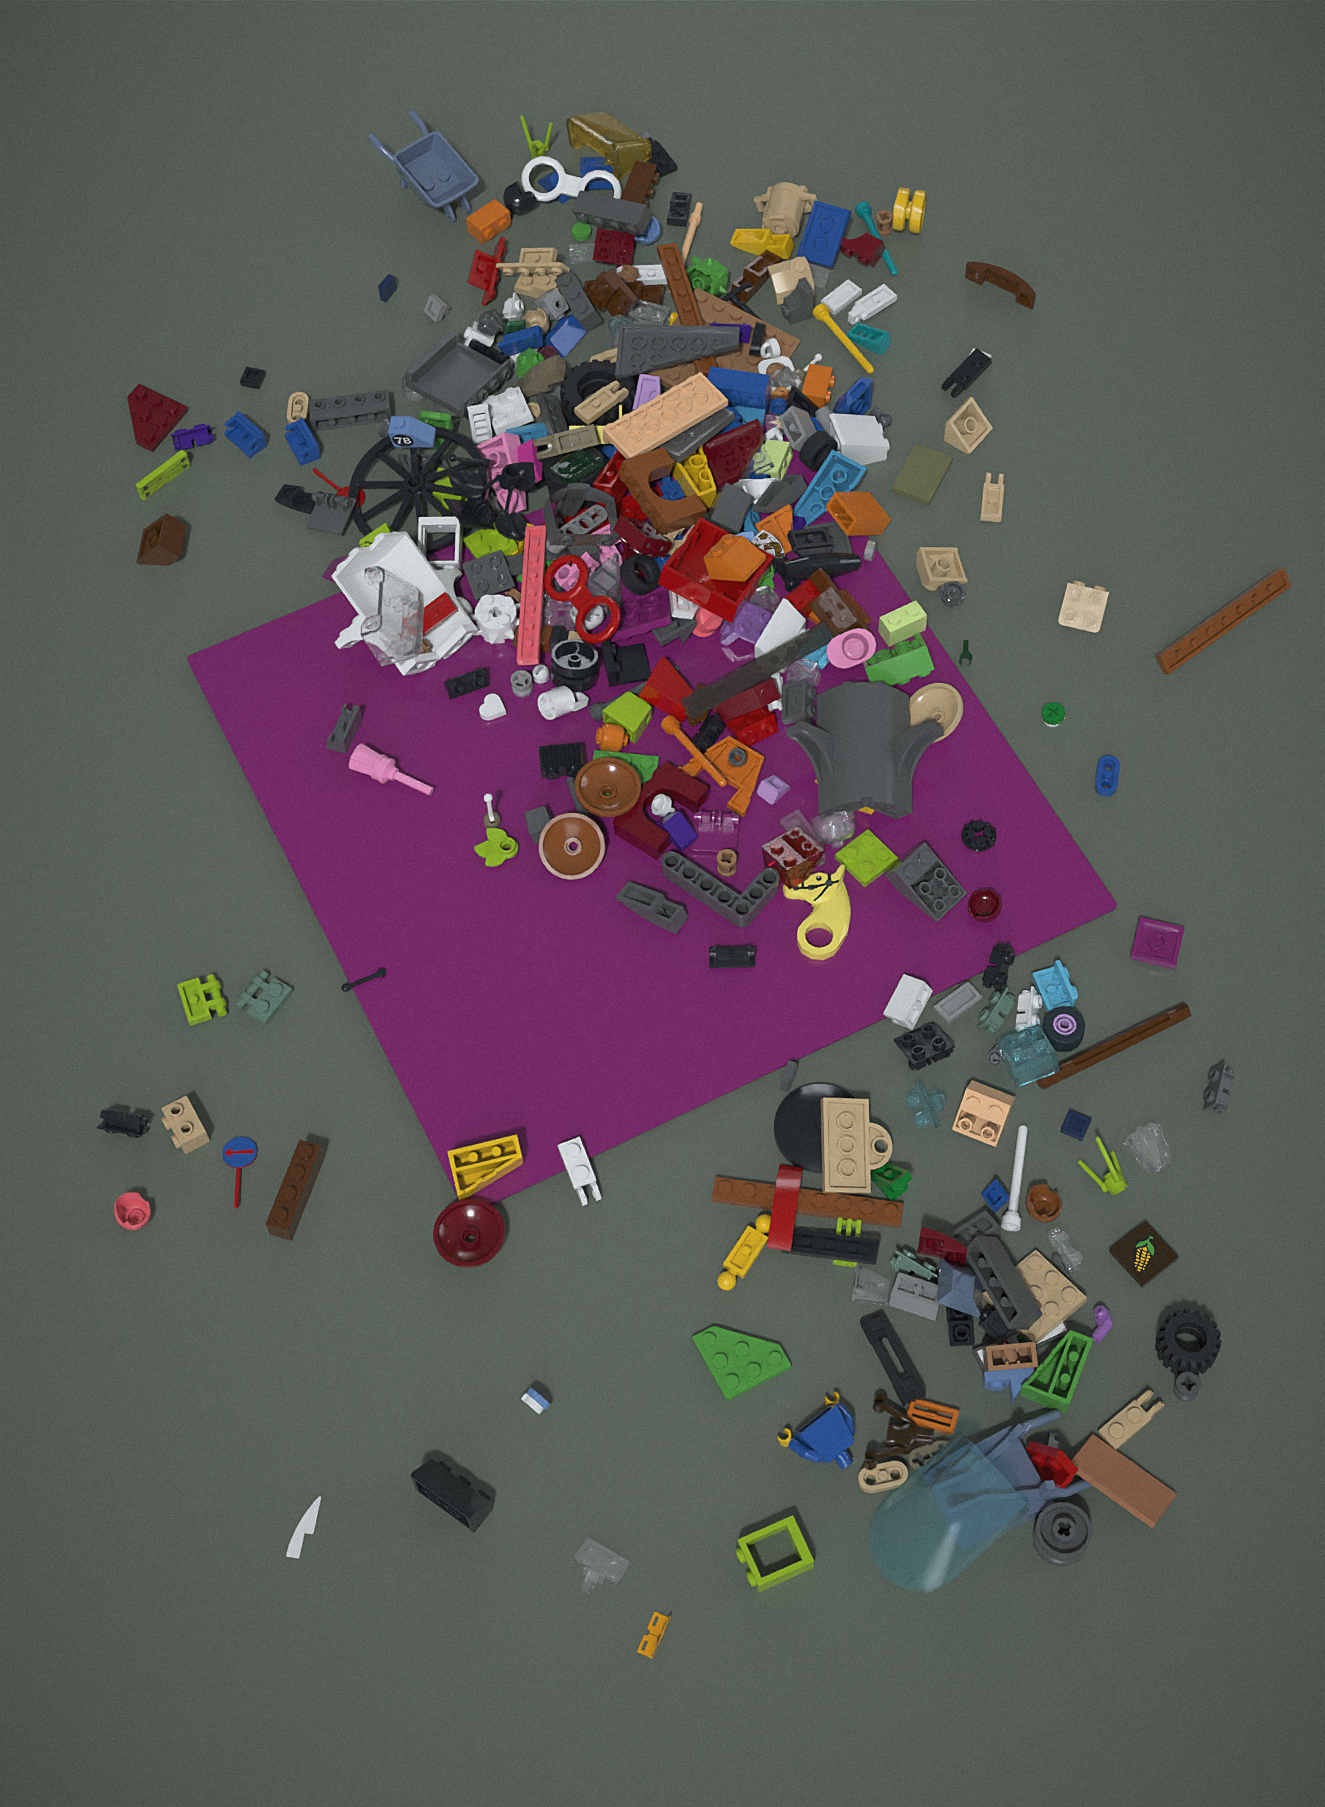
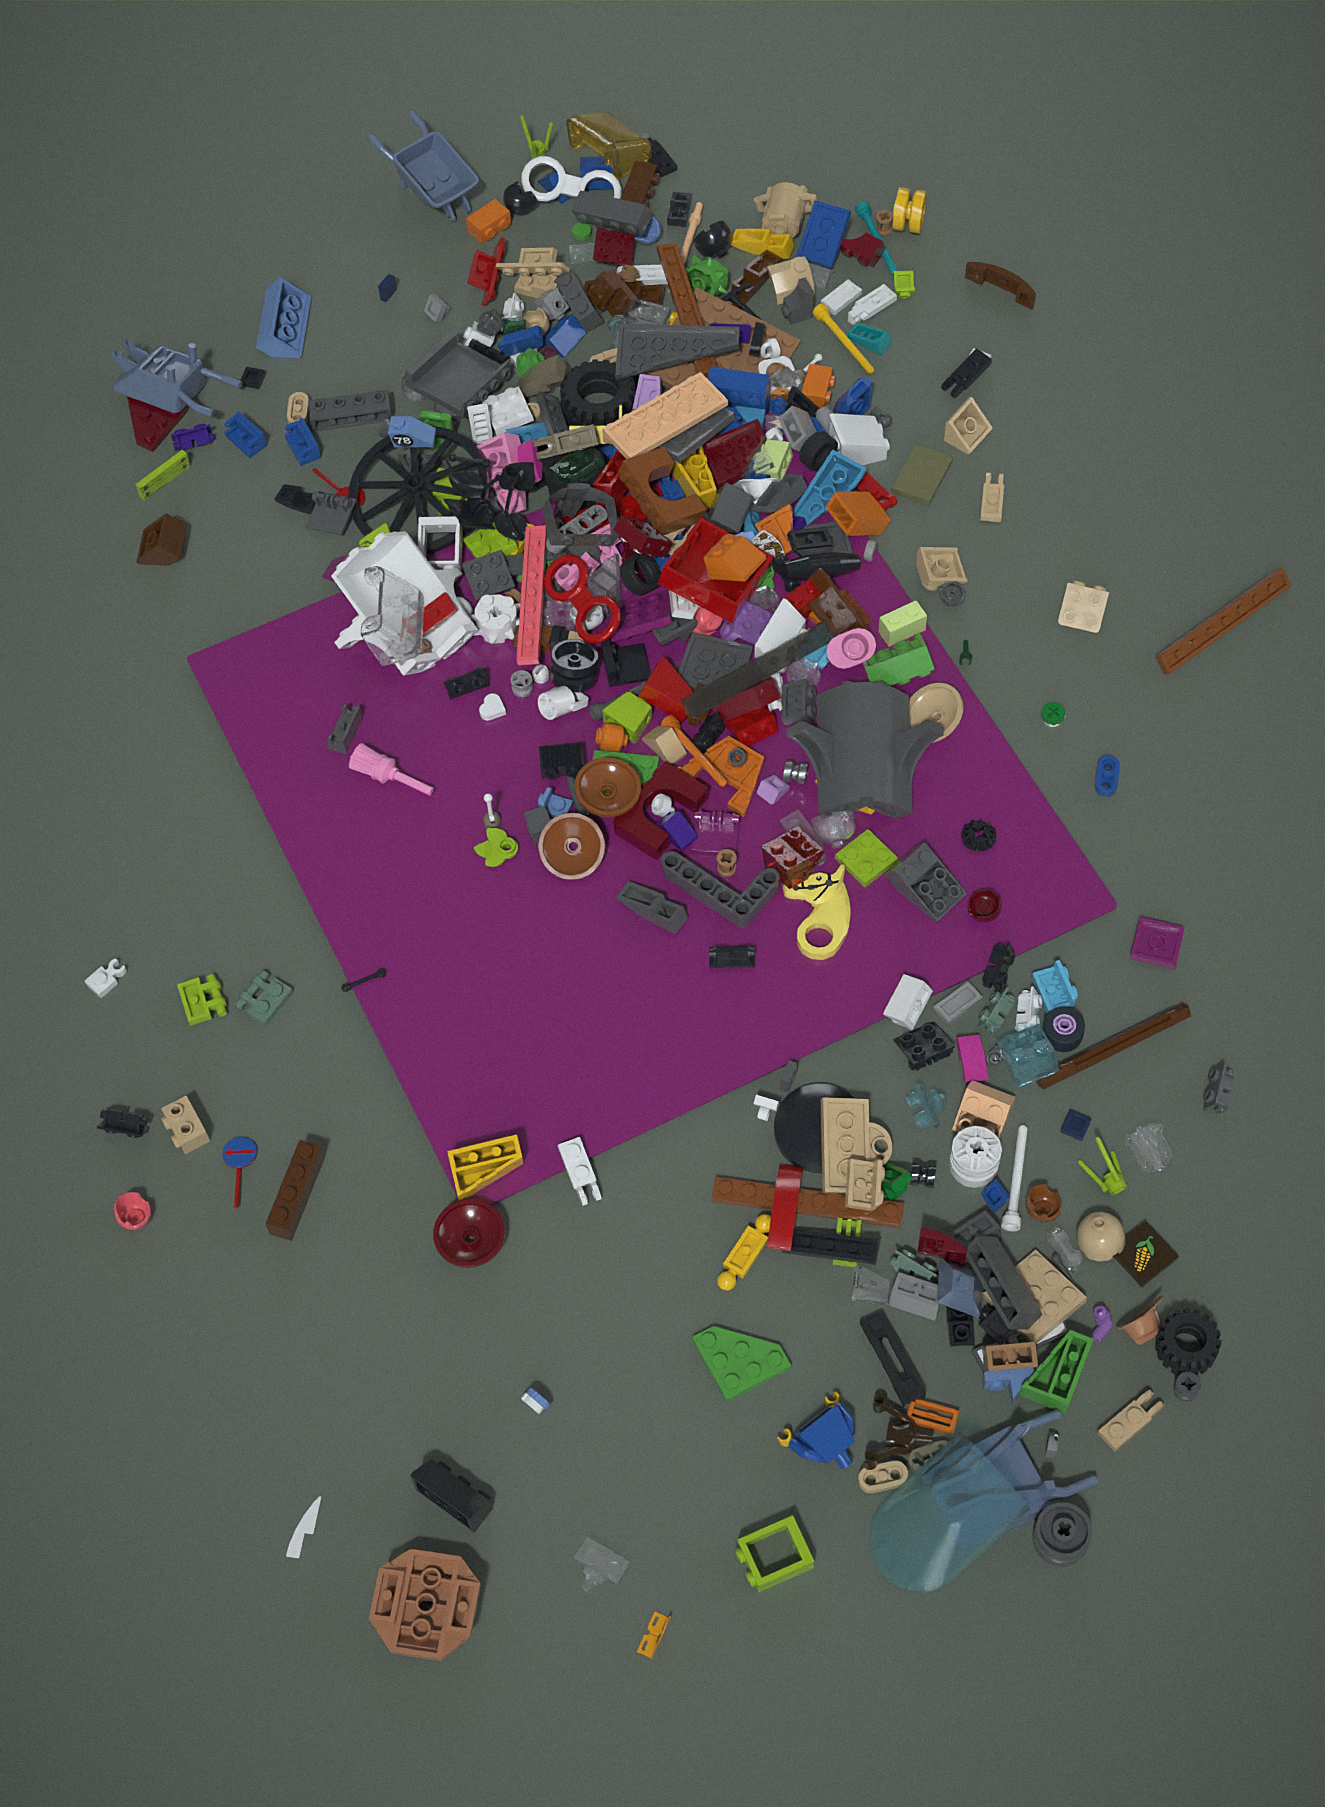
(104, 980): none -> white plate
(165, 377): none -> sand blue piece
(283, 320): none -> medium blue slope
(419, 1578): none -> nougat piece
(554, 804): none -> medium blue bracket
(600, 402): tan hinge -> none
(665, 744): none -> tan slope
(711, 658): none -> dark grey plate
(714, 241): none -> black cylinder
(766, 1106): none -> white tile
(798, 772): none -> flat silver wheel
(864, 1184): none -> tan bracket
(869, 484): none -> red plate
(904, 284): none -> lime bracket
(928, 1174): none -> black wheel
(972, 1058): none -> dark pink slope
(972, 1168): none -> white wheel
(1052, 1464): red bracket -> none
(1100, 1236): none -> tan cylinder
(1123, 1481): nougat tile -> none
(1144, 1324): none -> nougat piece

